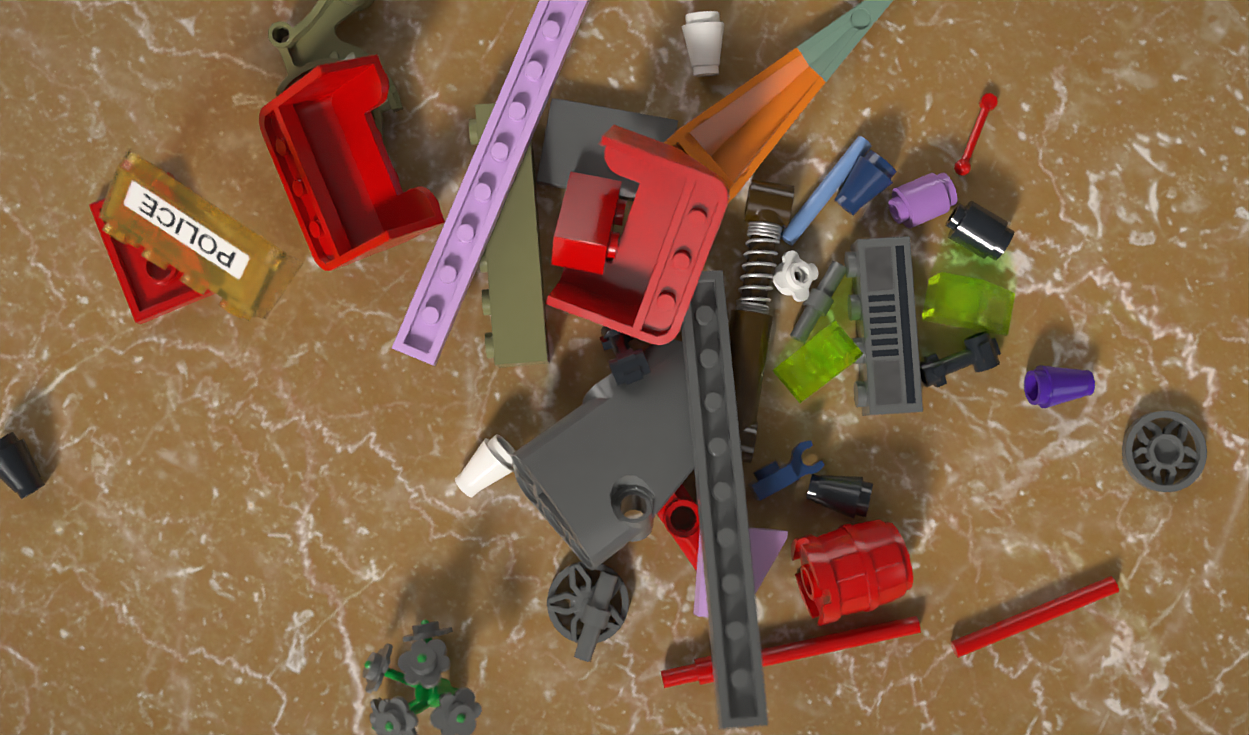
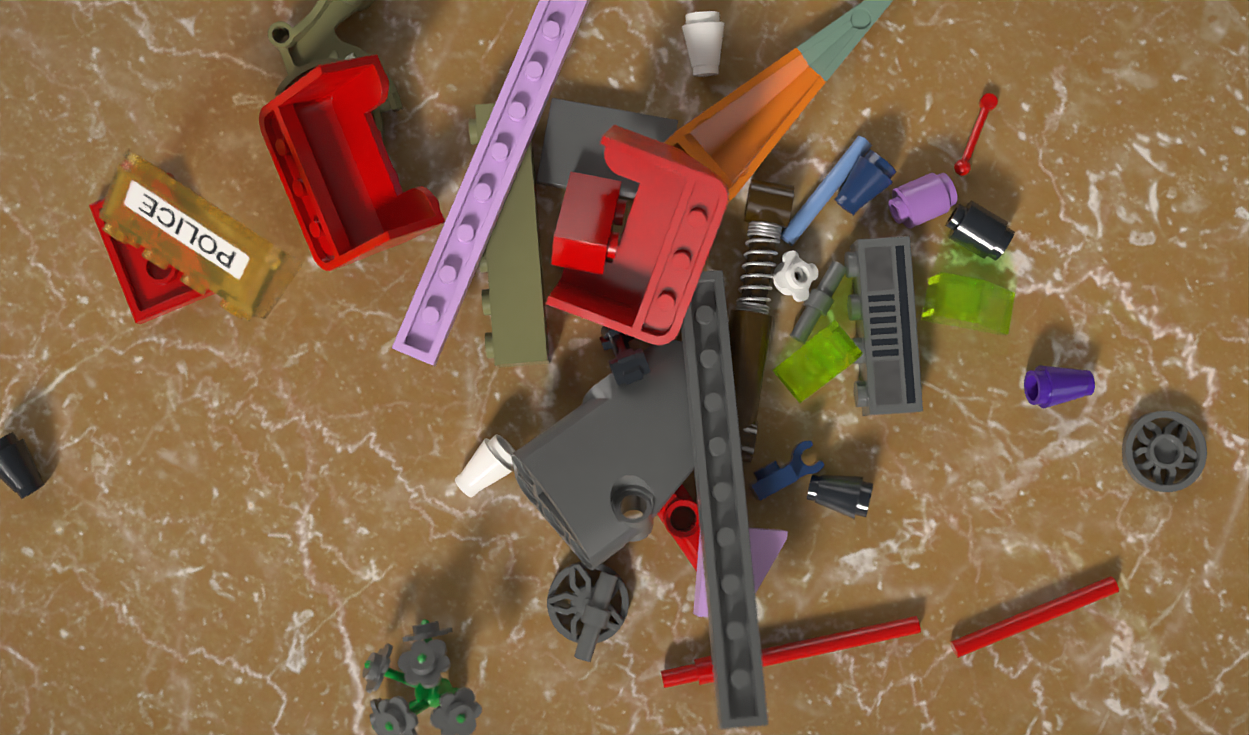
(852, 569): red piece -> none
(980, 352): black bar -> none

